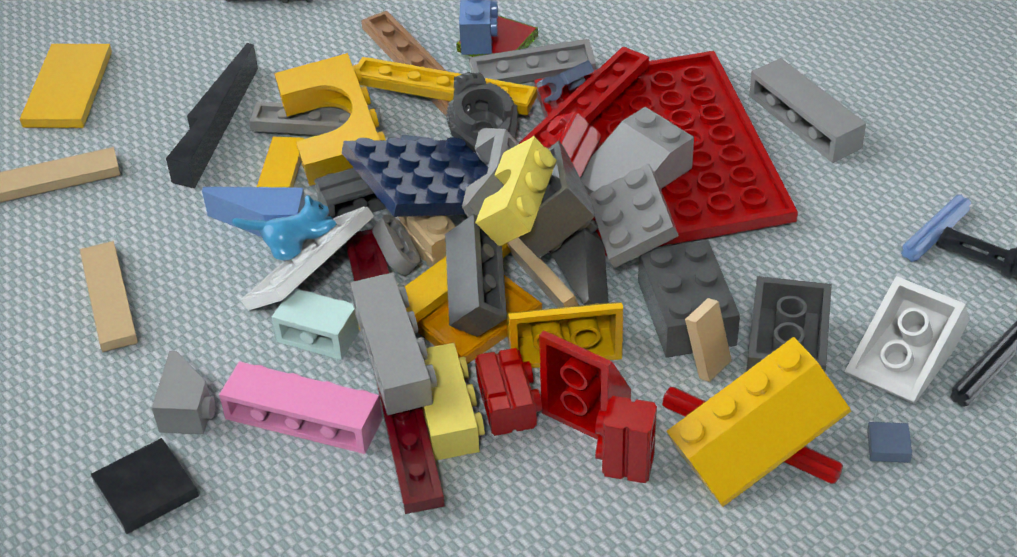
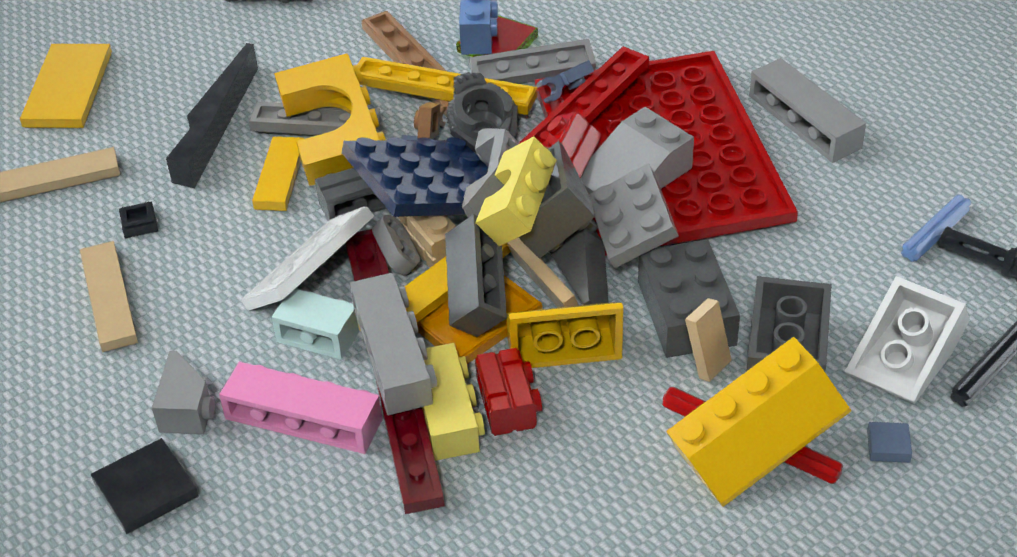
(138, 219): none -> black tile
(252, 203): medium blue slope -> none
(288, 233): dark azure animal -> none
(429, 119): none -> medium nougat plate
(576, 383): red slope -> none
(627, 438): red brick -> none

